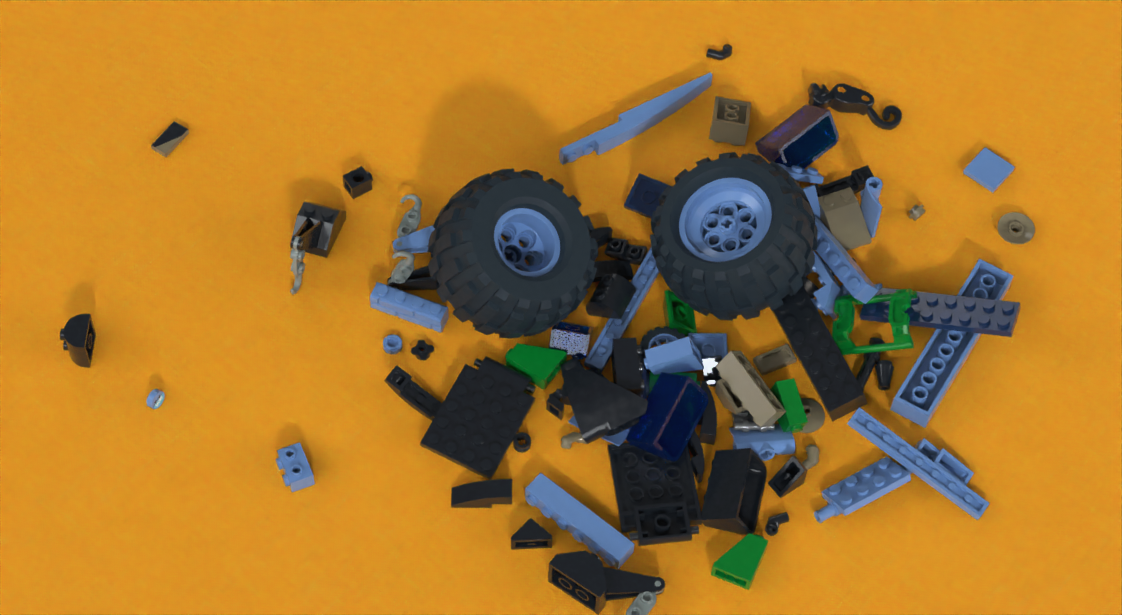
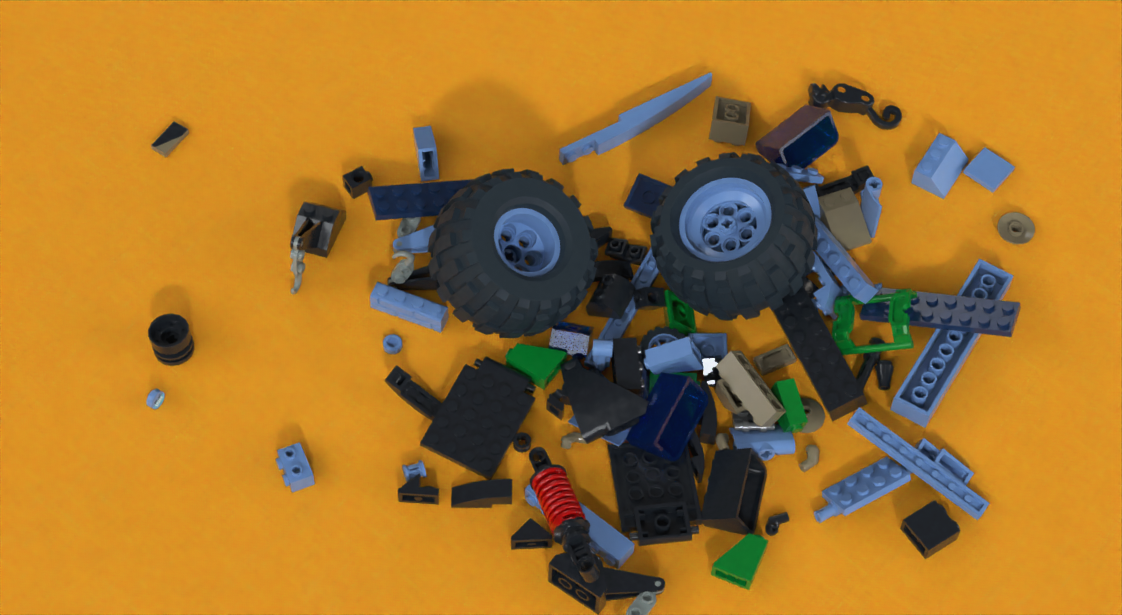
(79, 339): black brick -> none
(171, 339): none -> black wheel
(412, 199): none -> dark blue plate
(413, 470): none -> medium blue bush
(413, 493): none -> black slope
(422, 355): black plate -> none
(426, 153): none -> medium blue slope
(563, 512): none -> piece
(601, 353): none -> medium blue piece
(649, 298): none -> black brick
(720, 55): black arm -> none
(722, 440): none -> dark tan arm
(788, 477): black slope -> none
(916, 212): dark tan plate -> none
(930, 529): none -> black brick
(940, 166): none -> medium blue slope

